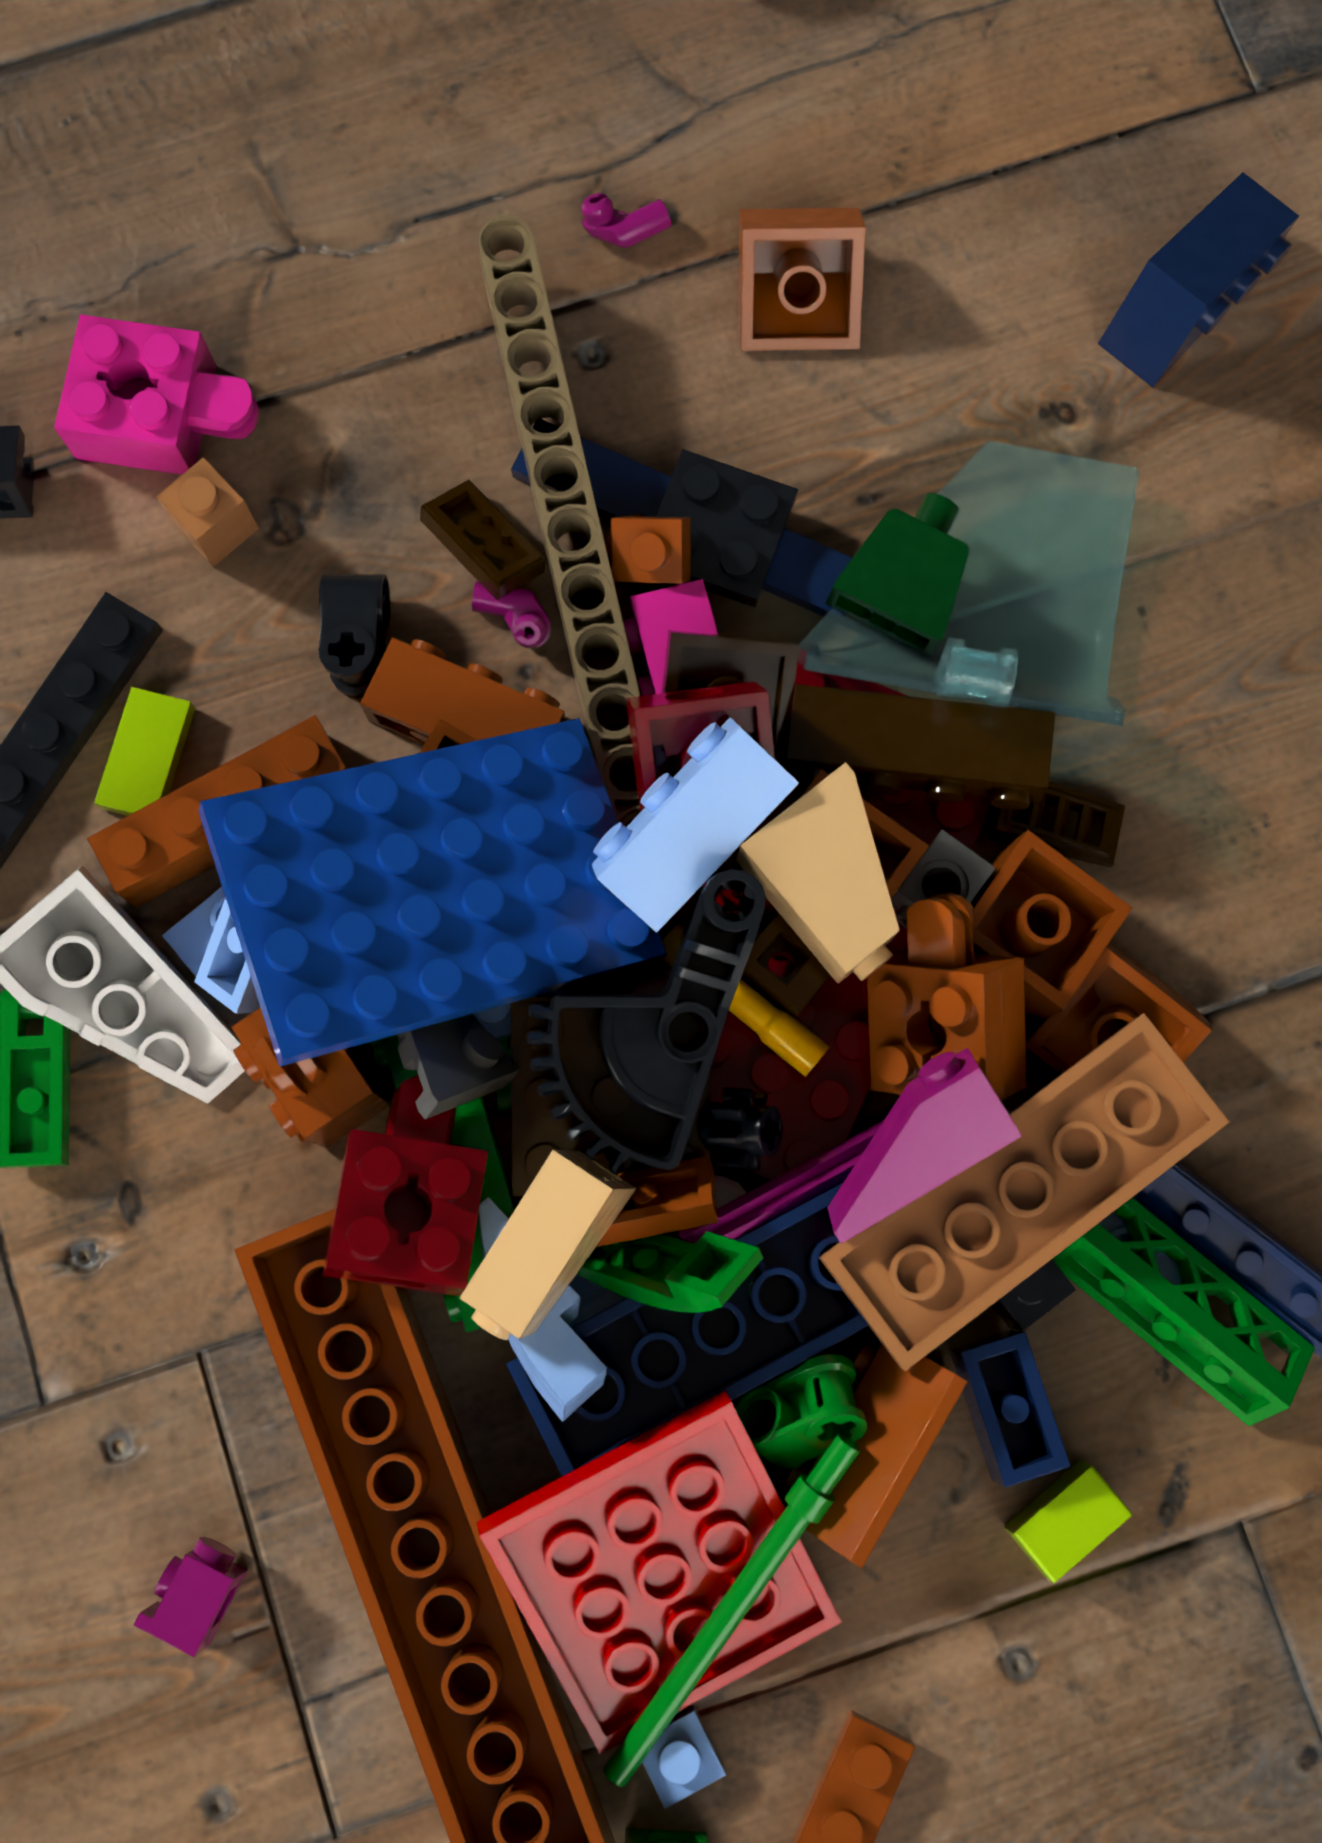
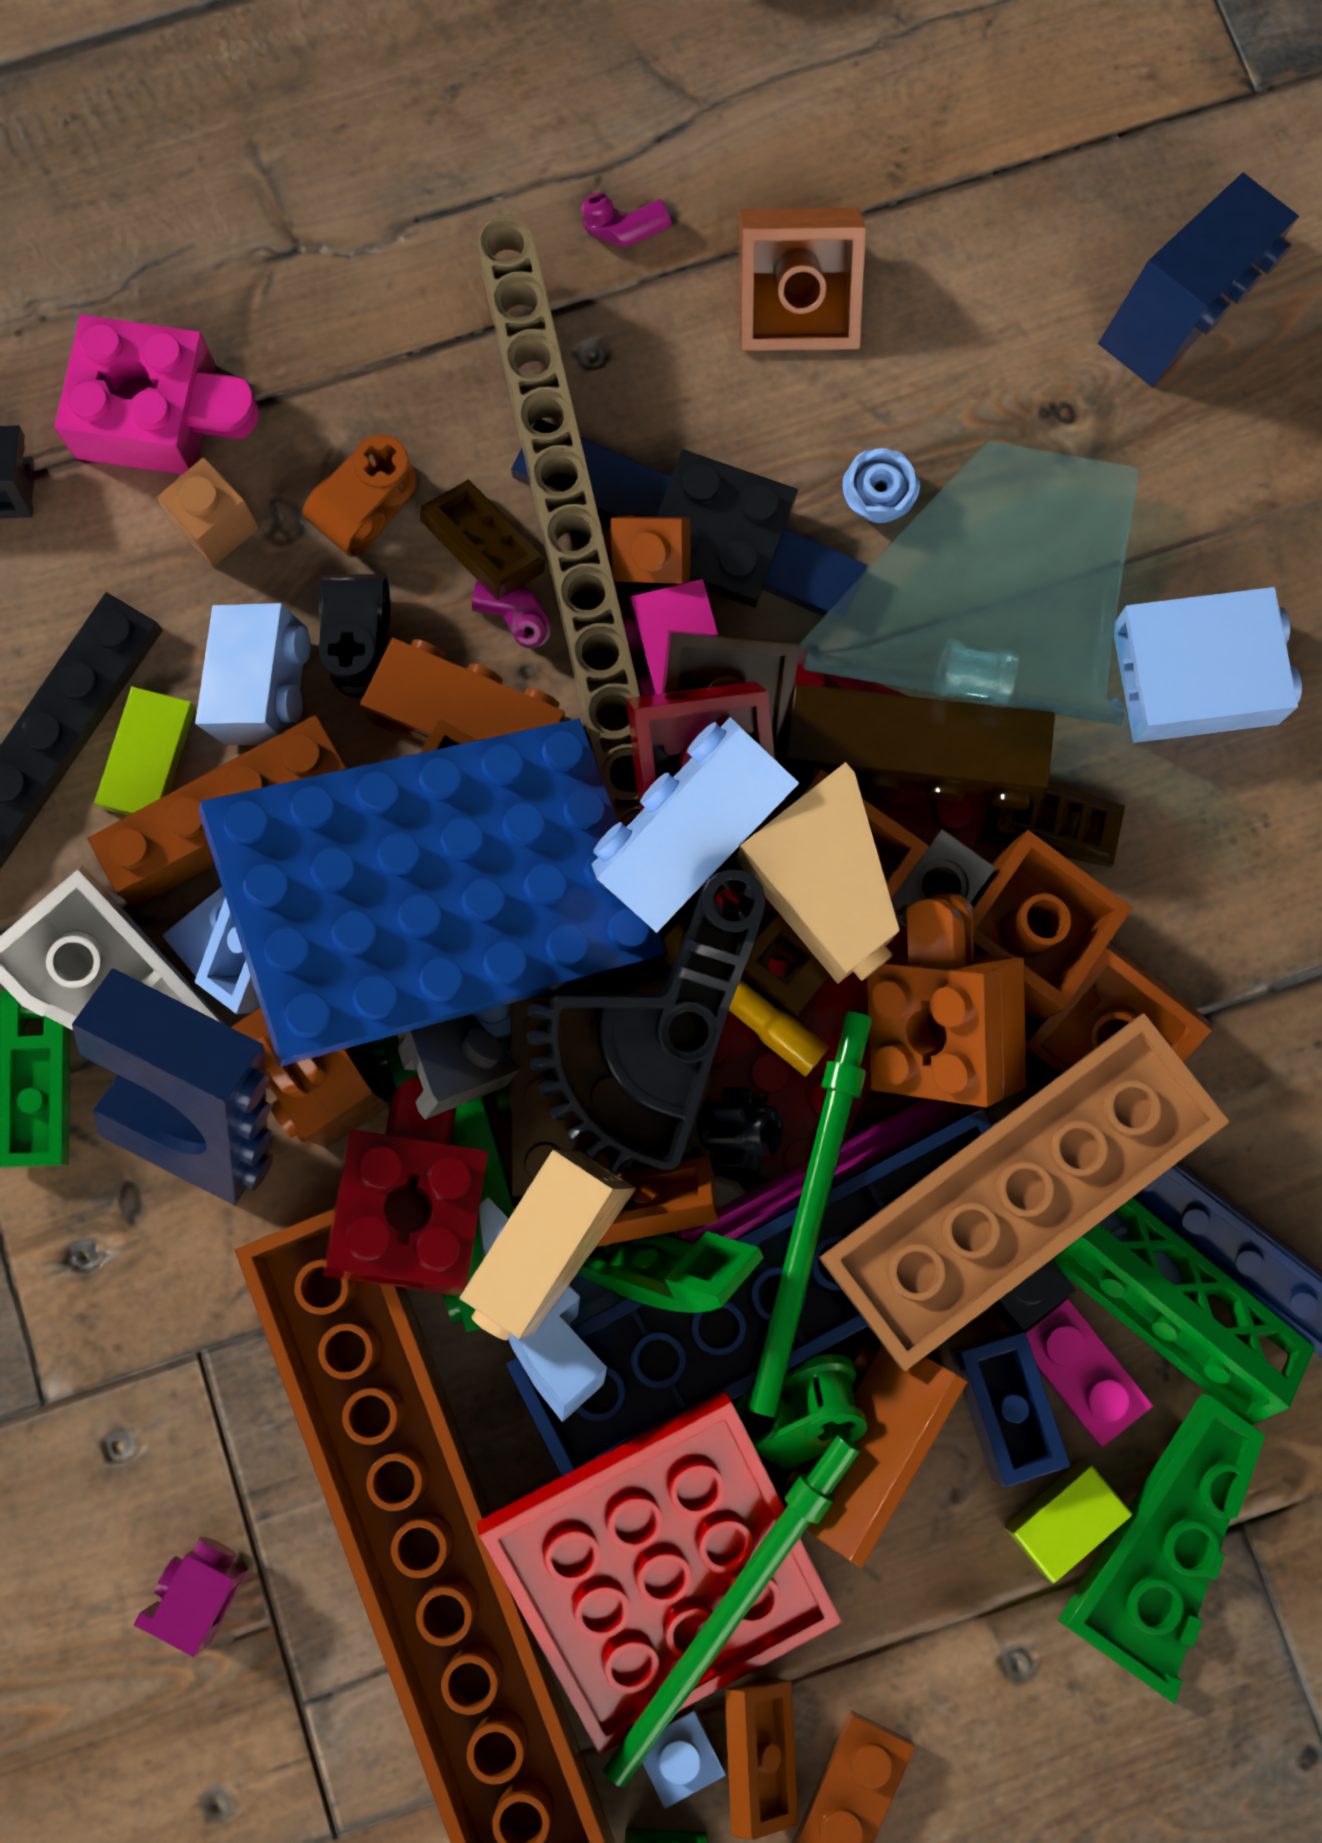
(183, 1087): none -> dark blue arch
(252, 673): none -> light blue brick
(361, 498): none -> dark orange piece
(761, 1758): none -> dark orange plate
(843, 1082): none -> green bar
(884, 468): none -> light blue plate
(906, 575): dark green torso -> none
(930, 1135): magenta slope -> none
(1085, 1374): none -> dark pink plate
(1156, 1567): none -> green wing
(1206, 664): none -> light blue brick

